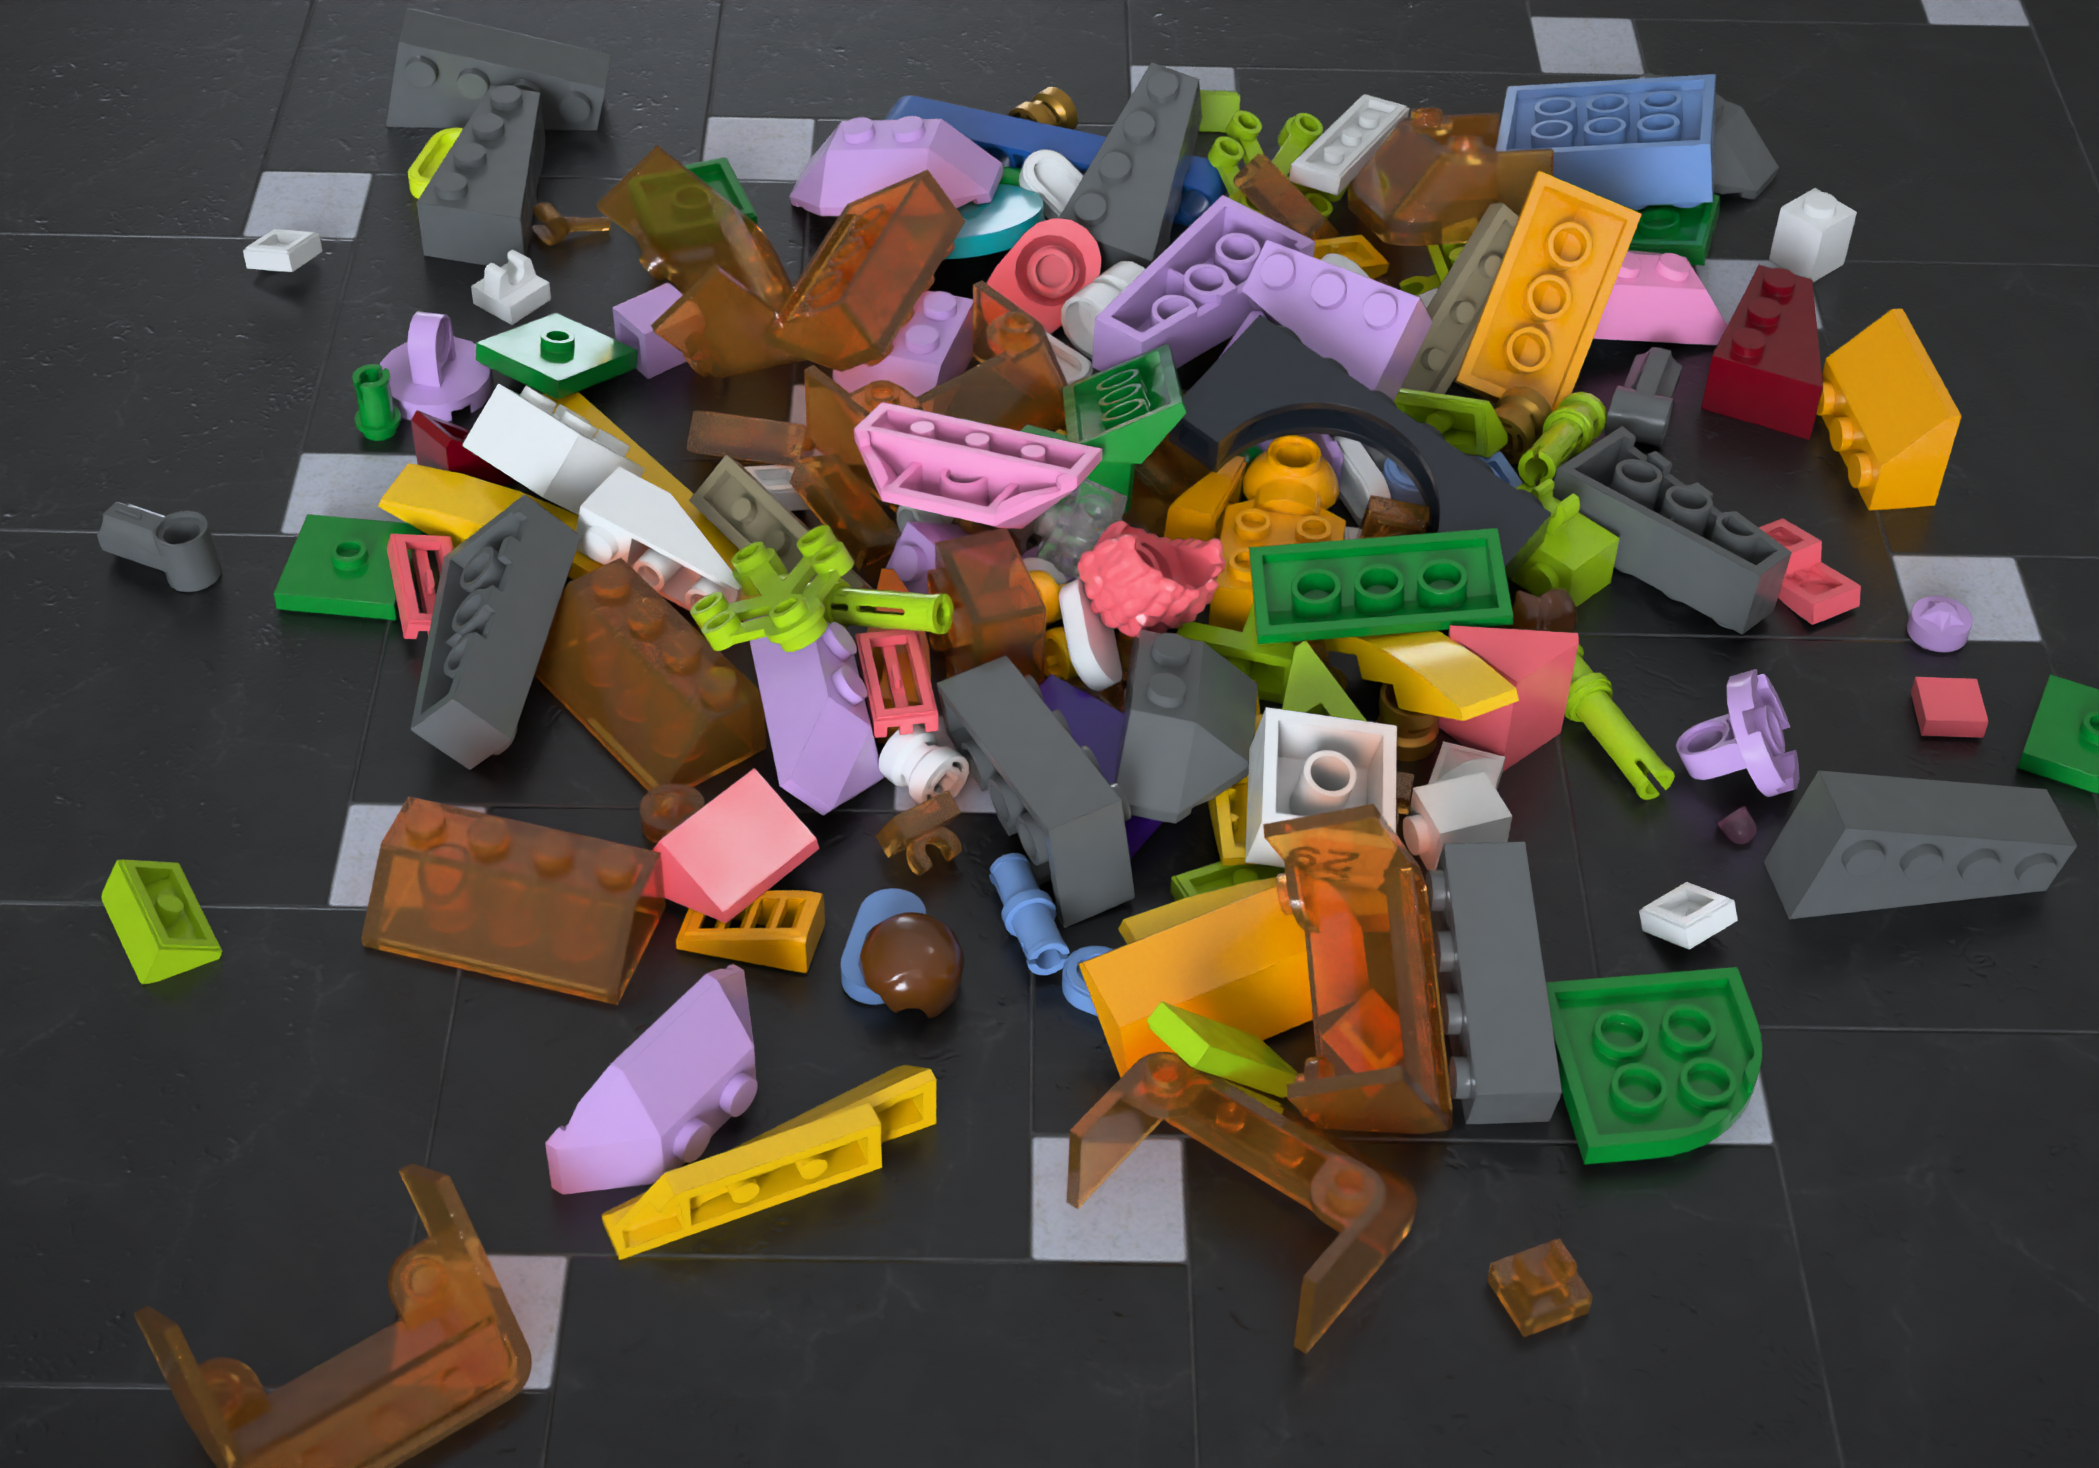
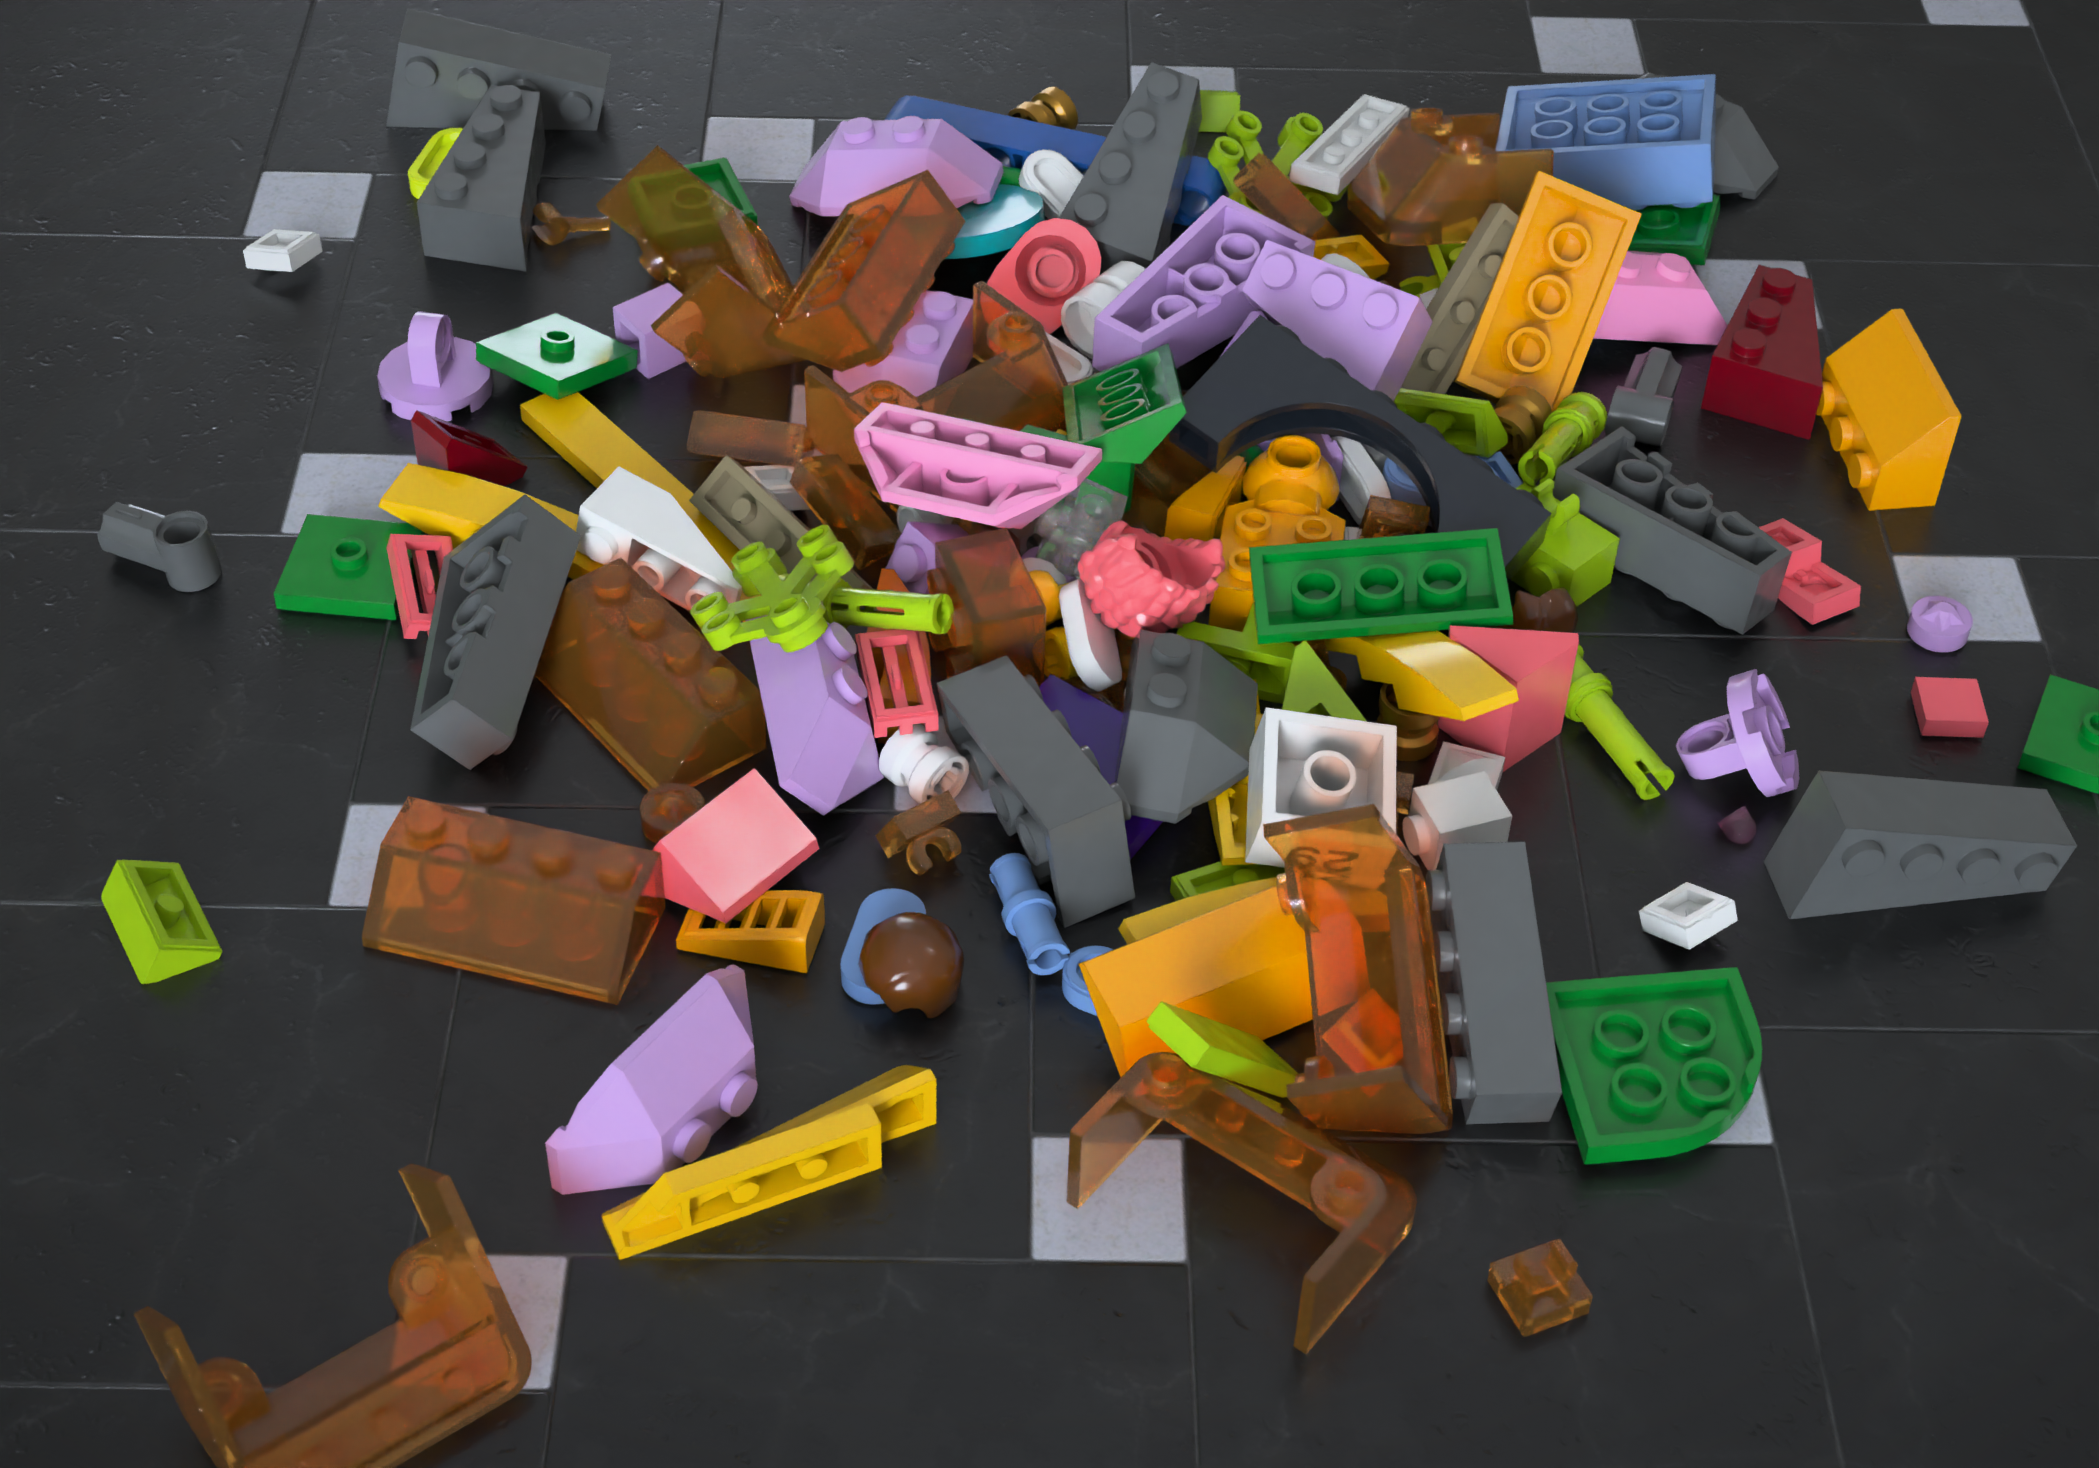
(376, 413): green pin -> none
(512, 289): white tile -> none
(546, 449): white brick -> none
(1812, 235): white brick -> none

